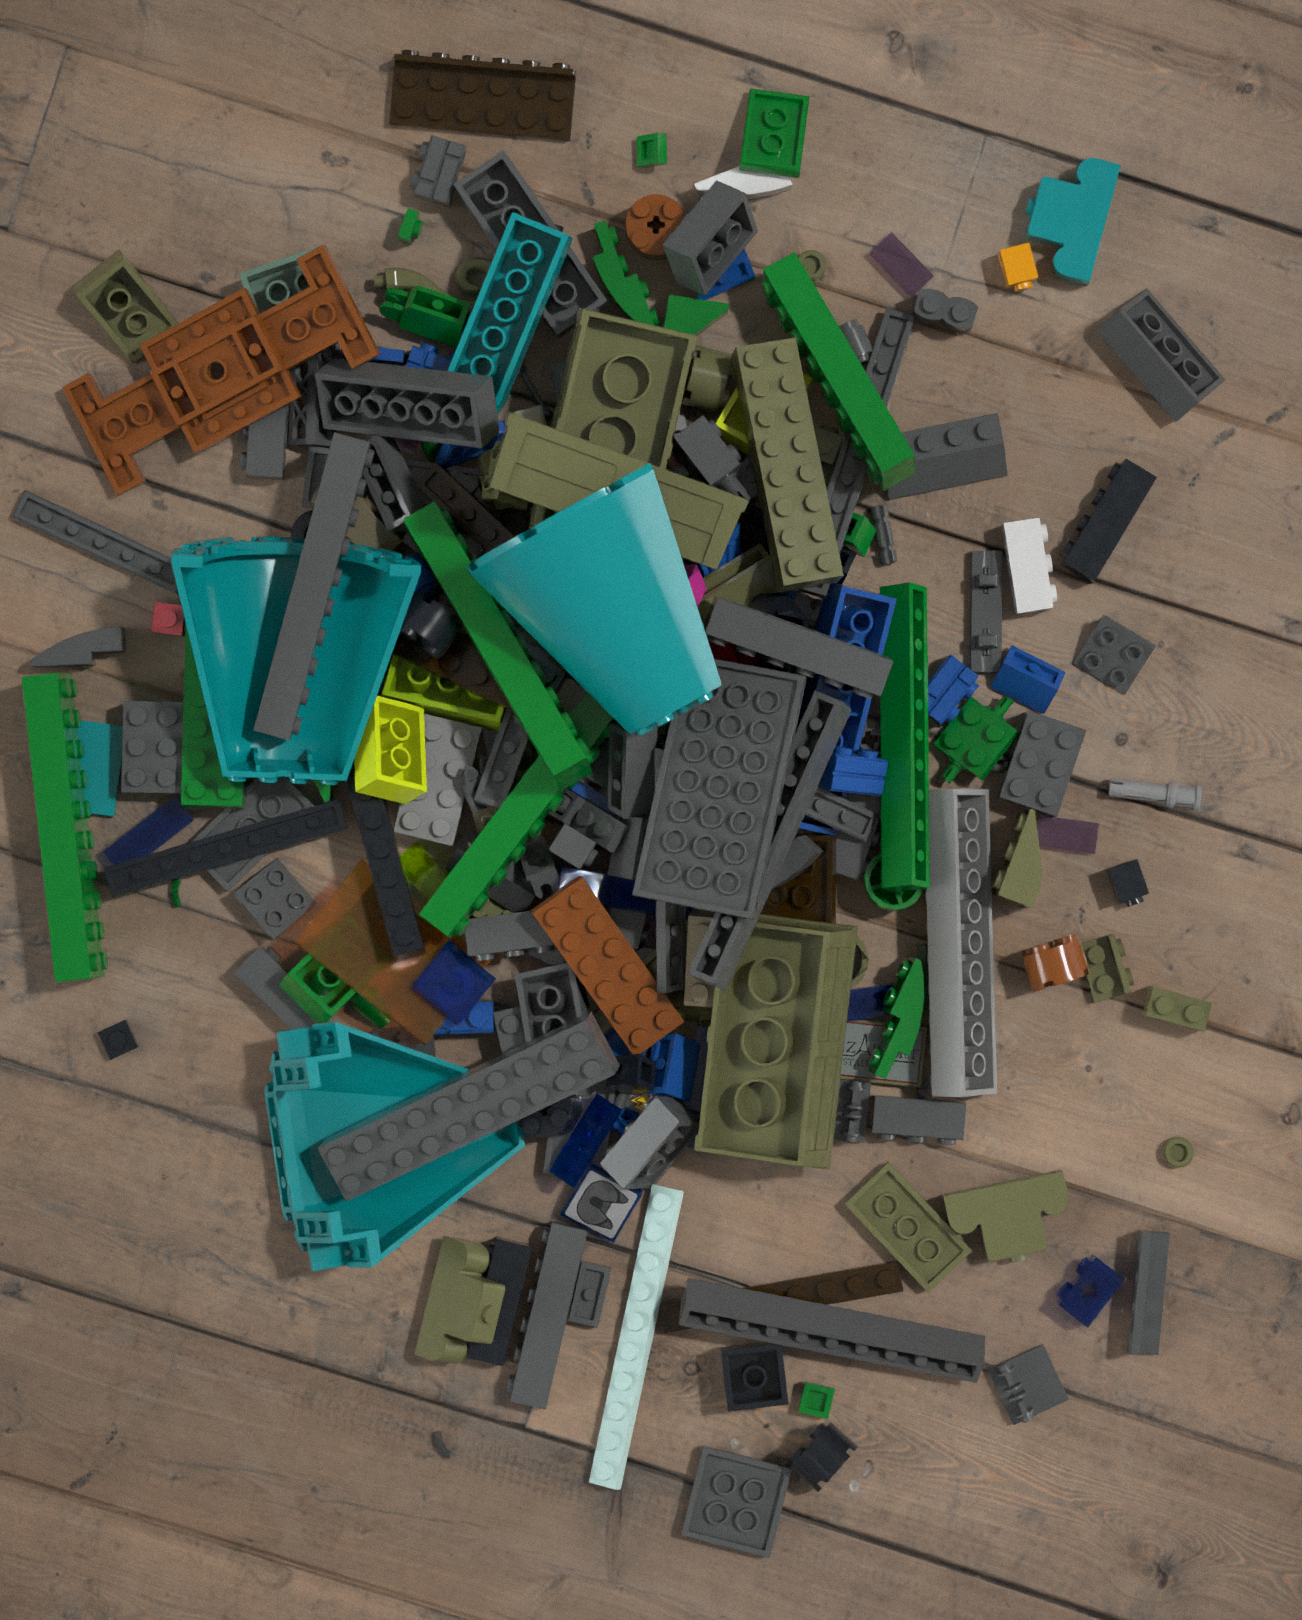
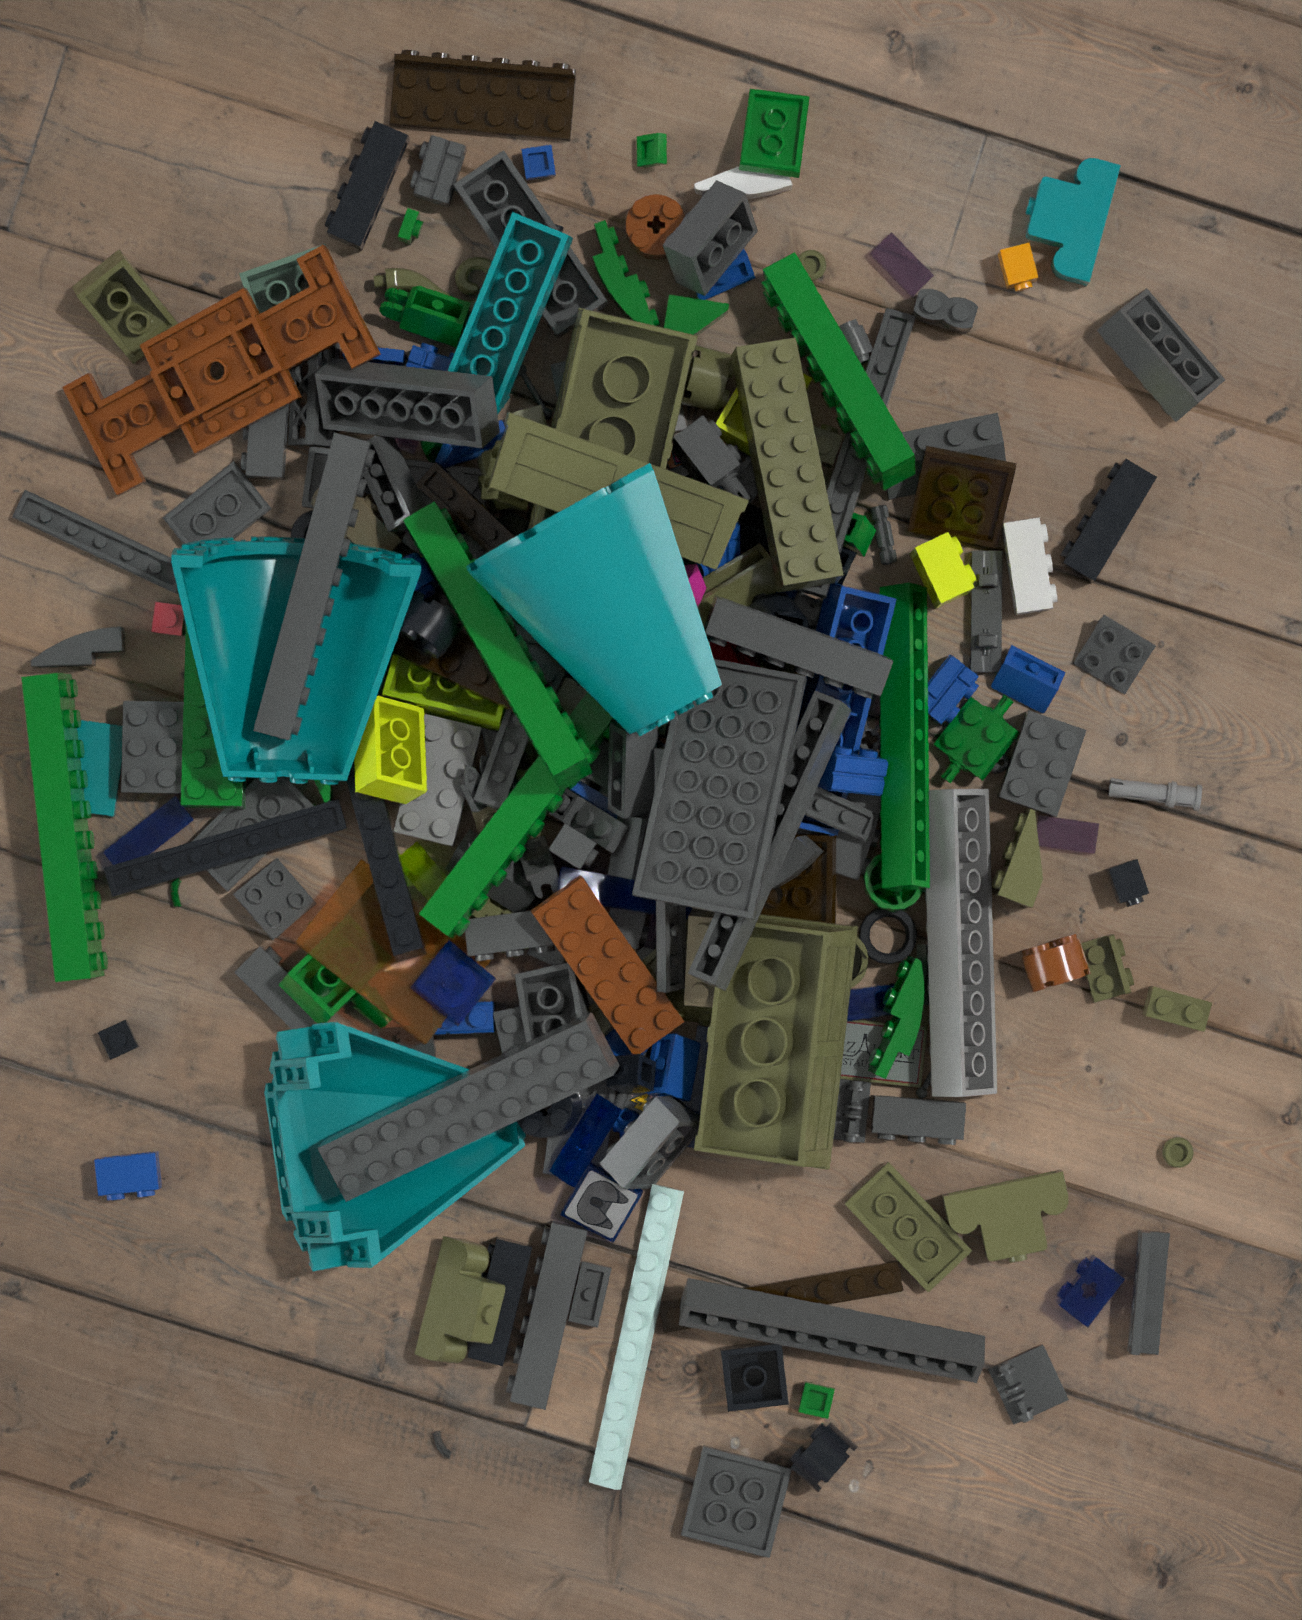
(128, 1174): none -> blue brick
(218, 508): none -> dark grey tile
(367, 186): none -> black brick
(538, 162): none -> blue plate
(900, 954): none -> black tyre
(943, 570): none -> neon yellow brick
(961, 496): none -> dark brown plate

